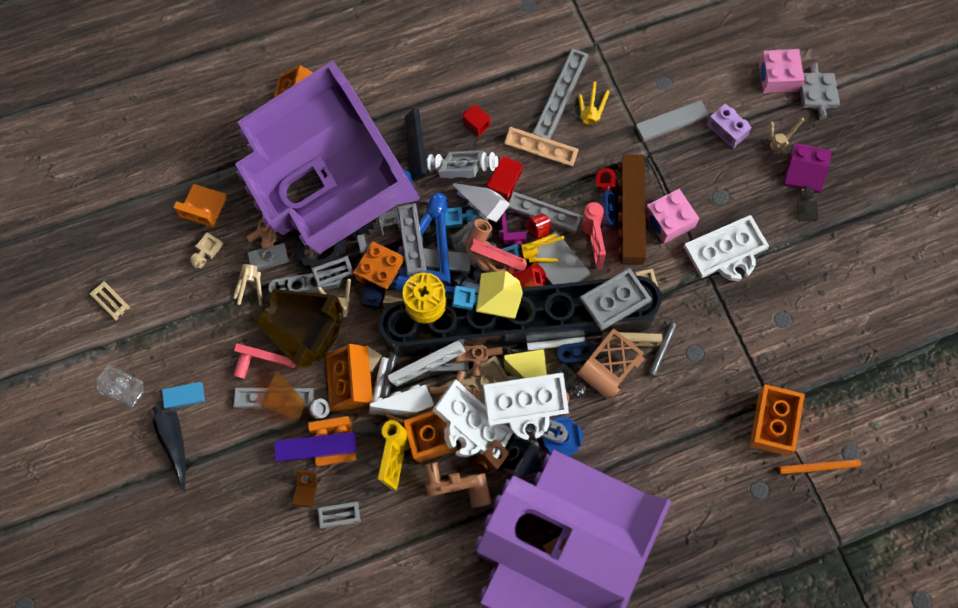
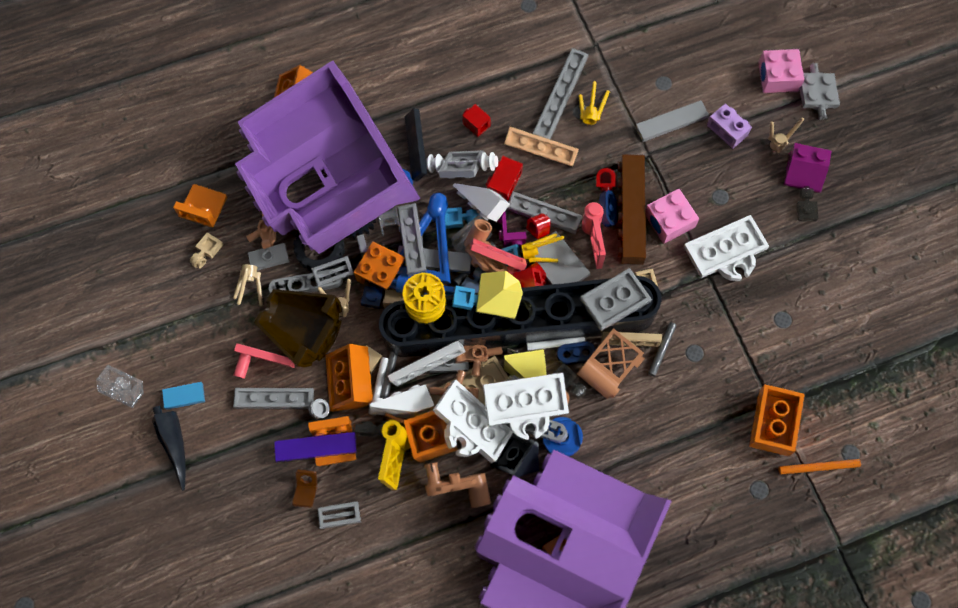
(119, 310): tan tile -> none
(283, 398): clear orange wing -> none
(487, 462): reddish brown bracket -> none

